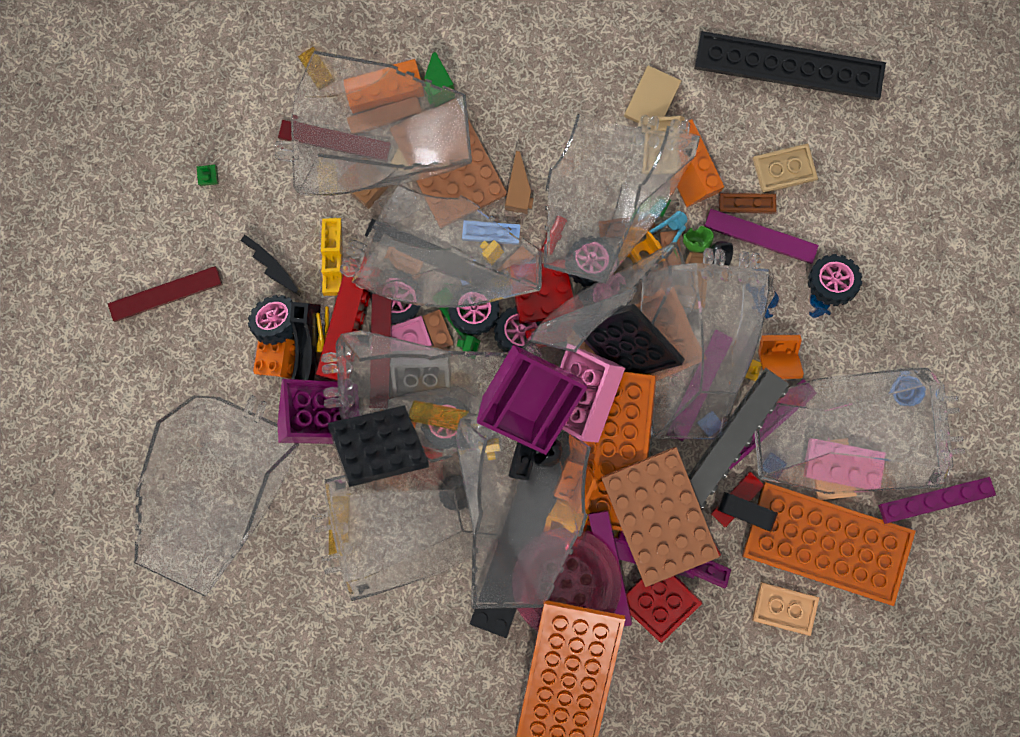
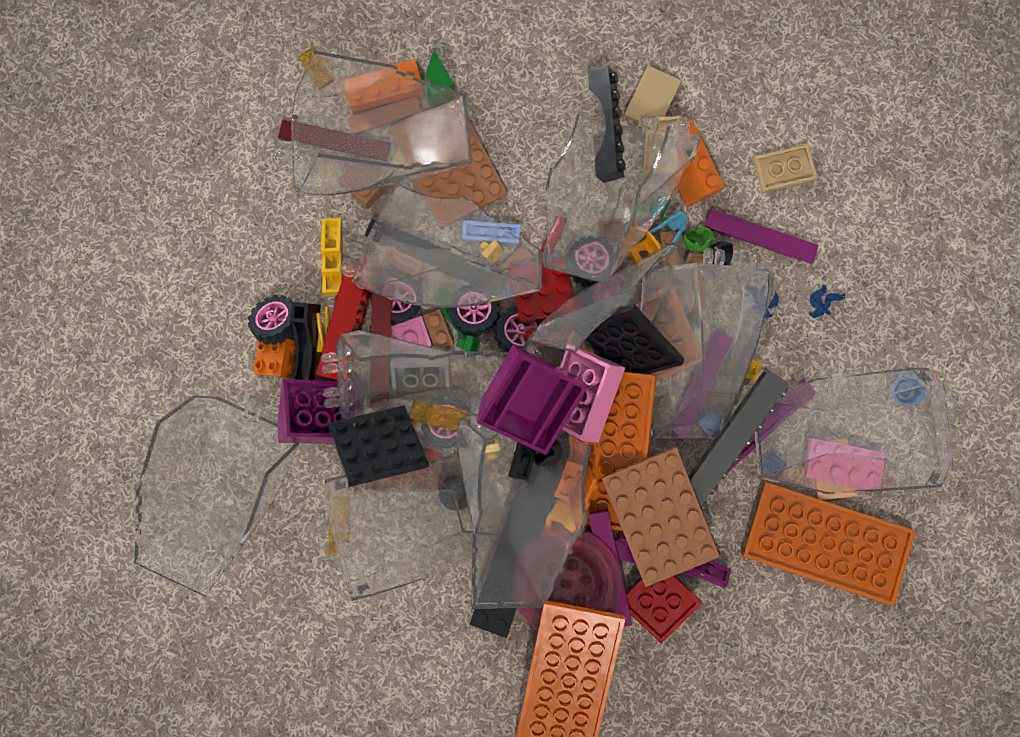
(165, 294): dark red tile -> none
(207, 175): green tile -> none
(274, 270): black slope -> none
(519, 191): medium nougat slope -> none
(609, 160): none -> black arch
(745, 489): red tile -> none
(747, 203): dark orange tile -> none
(747, 511): black beam -> none
(781, 355): orange bracket -> none
(785, 609): light nougat tile -> none
(790, 65): black plate -> none
(842, 265): black wheel -> none
(937, 500): magenta plate -> none

